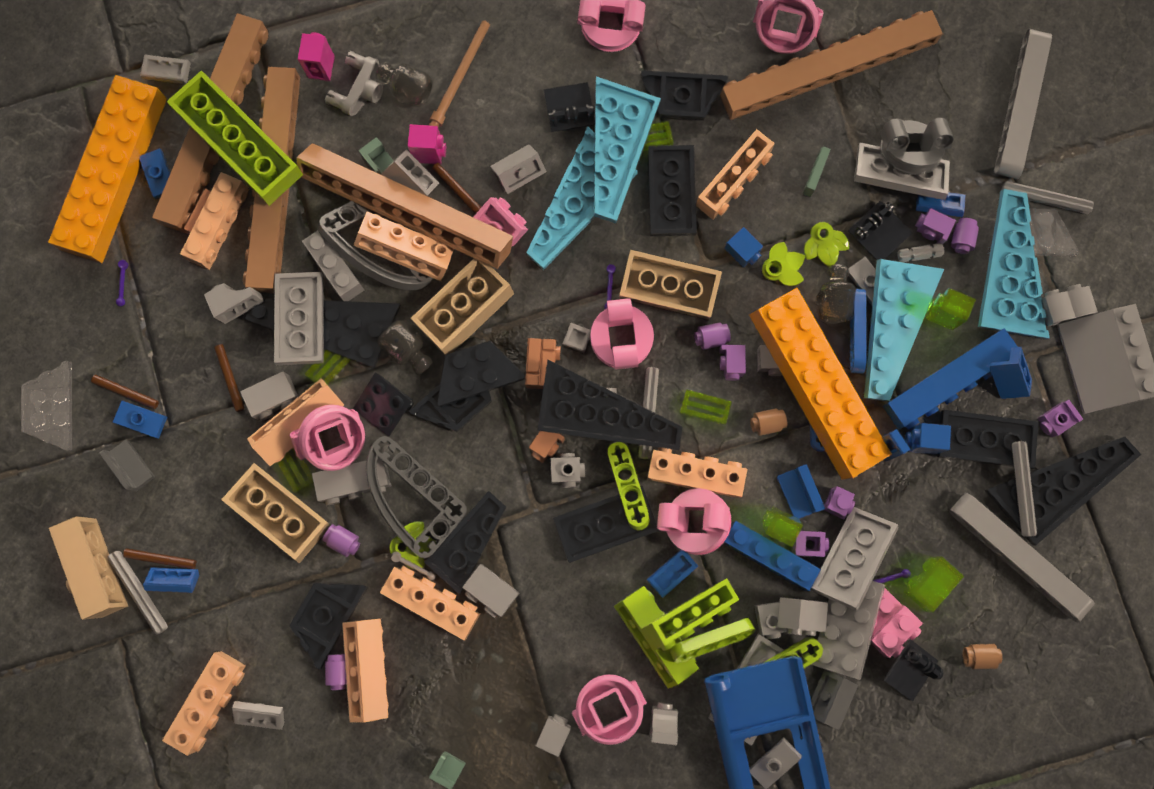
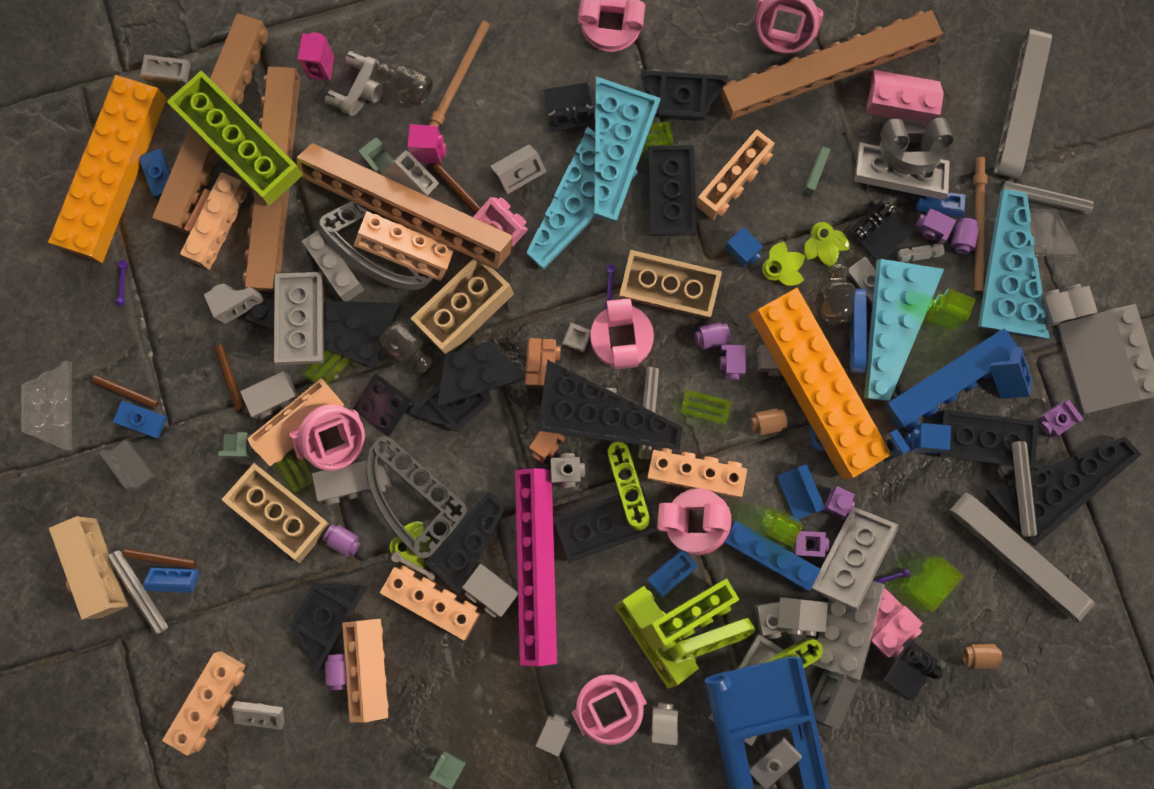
(236, 446): none -> sand green panel
(535, 567): none -> dark pink brick
(904, 97): none -> bright pink slope
(979, 182): none -> medium nougat bar

